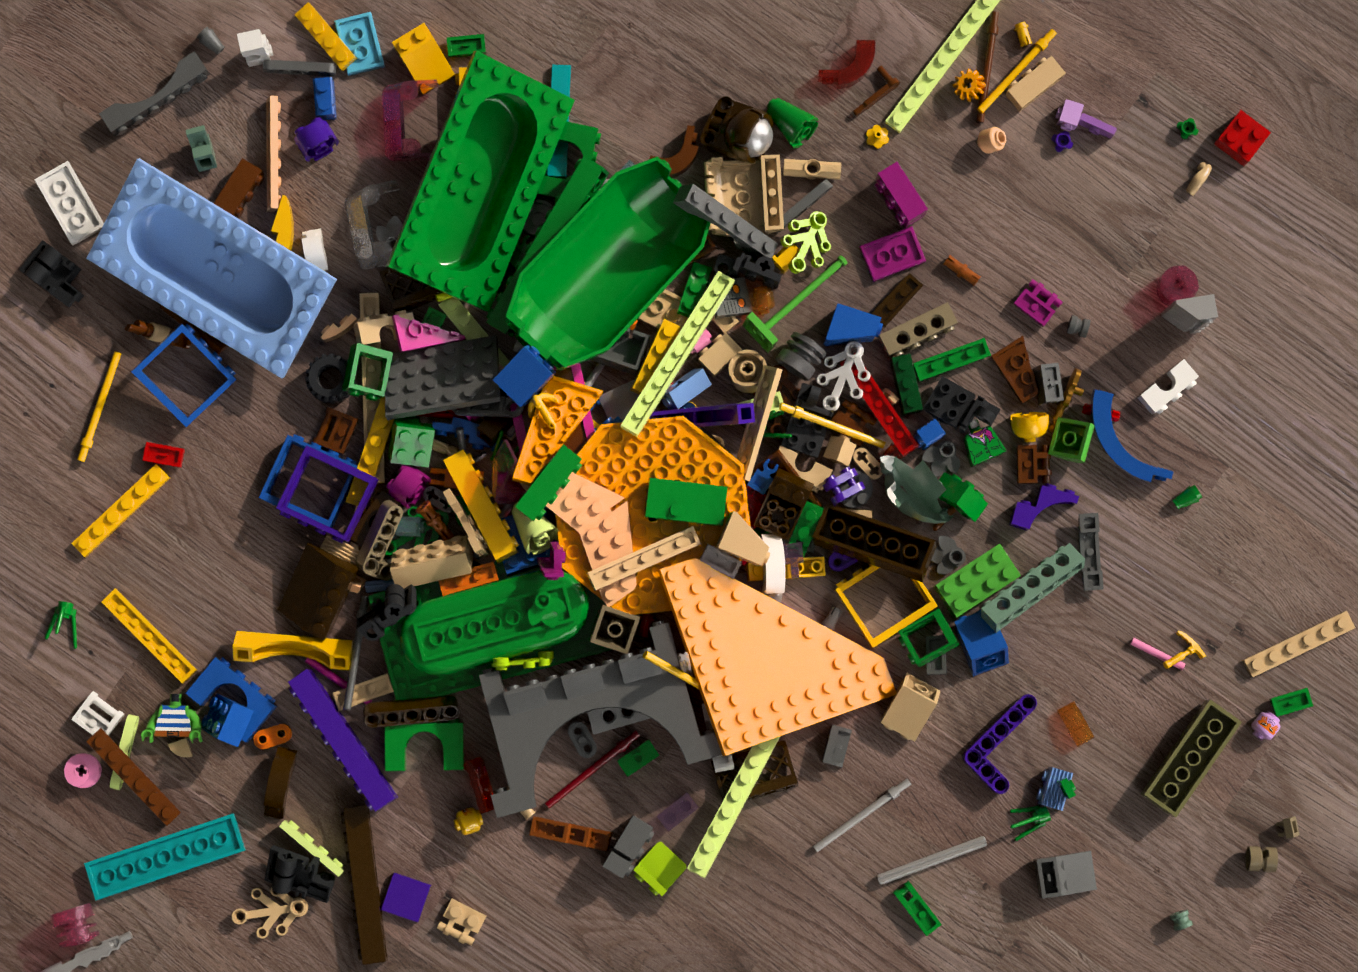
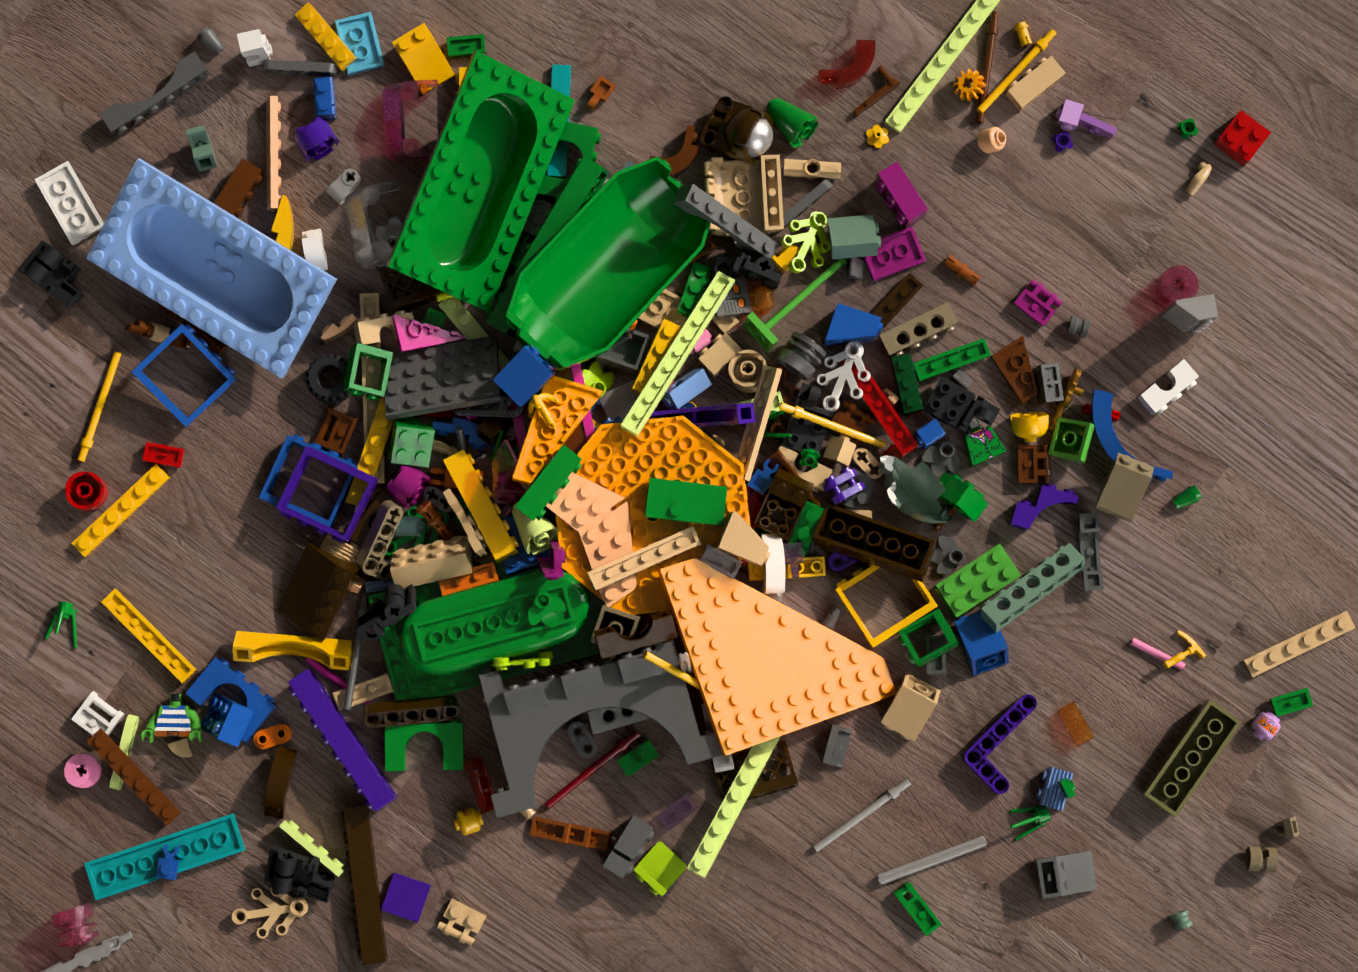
(97, 491): none -> red brick
(167, 866): none -> blue plate
(342, 187): none -> light grey piece
(596, 378): none -> lime plate
(601, 91): none -> dark orange plate
(659, 629): none -> dark brown arch
(809, 453): none -> green plate
(853, 236): none -> sand green brick
(856, 268): none -> flat silver slope
(962, 379): none -> flat silver slope
(1124, 487): none -> dark tan slope

